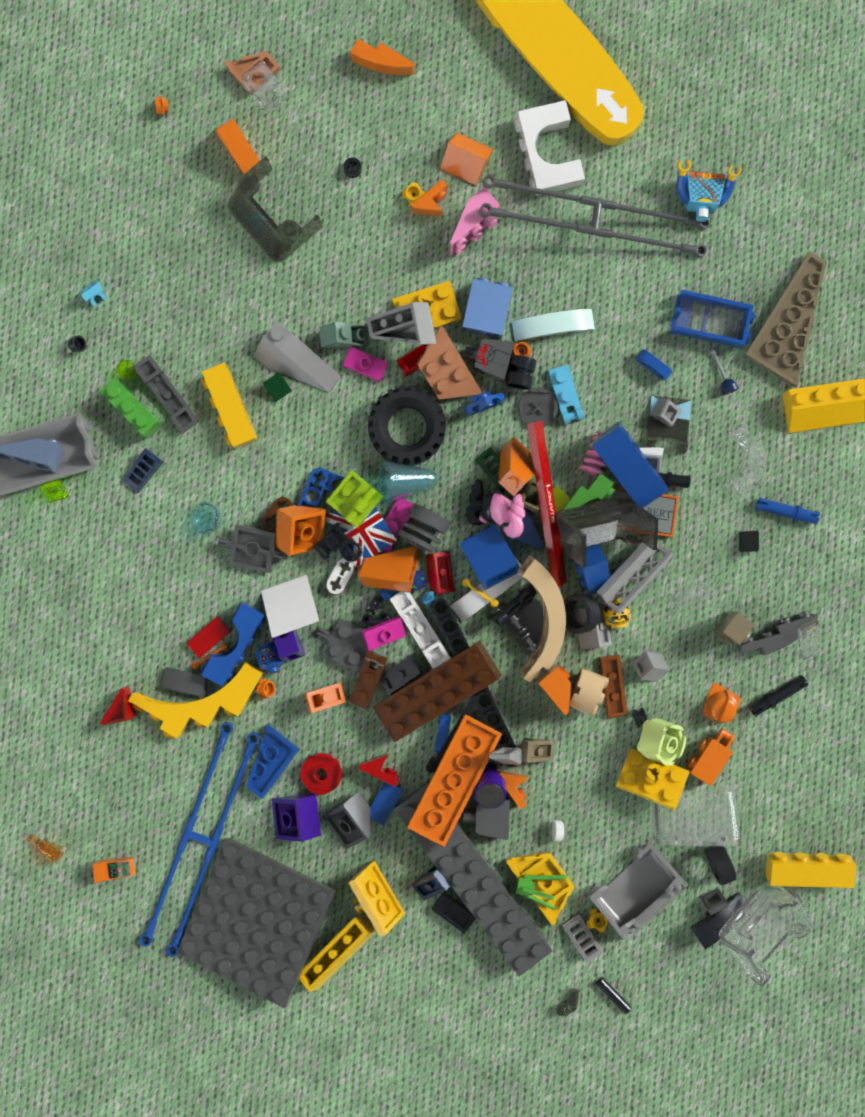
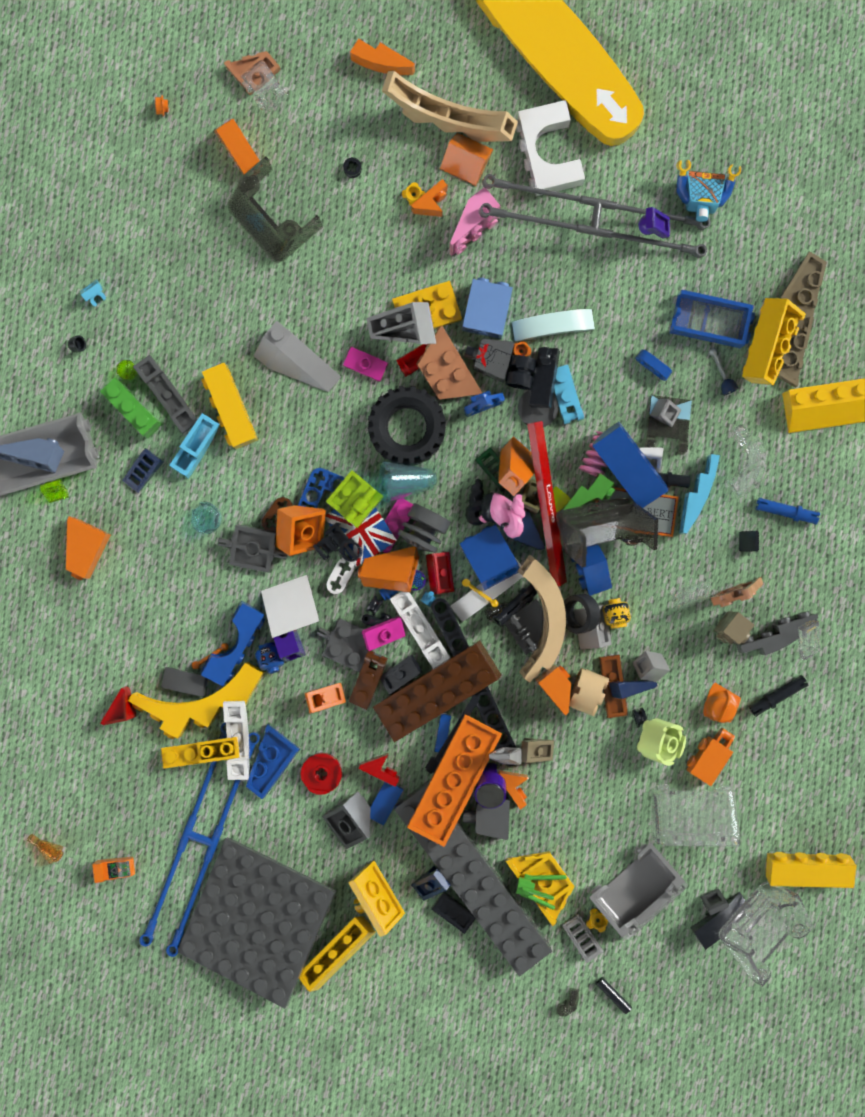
(83, 547): none -> orange slope
(194, 445): none -> medium azure slope
(200, 752): none -> yellow slope
(208, 637): red tile -> none
(237, 726): none -> white slope
(265, 688): orange plate -> none
(277, 387): dark green slope -> none
(296, 817): dark purple slope -> none
(343, 335): sand green slope -> none
(448, 116): none -> tan arch
(544, 377): none -> black hinge
(557, 830): white tile -> none
(625, 689): none -> dark blue slope
(629, 573): light grey fence -> none
(652, 779): yellow plate -> none
(655, 223): none -> dark purple tile
(695, 501): none -> medium azure slope
(720, 864): black tyre -> none
(738, 592): none -> nougat wing
(771, 340): none -> yellow wedge

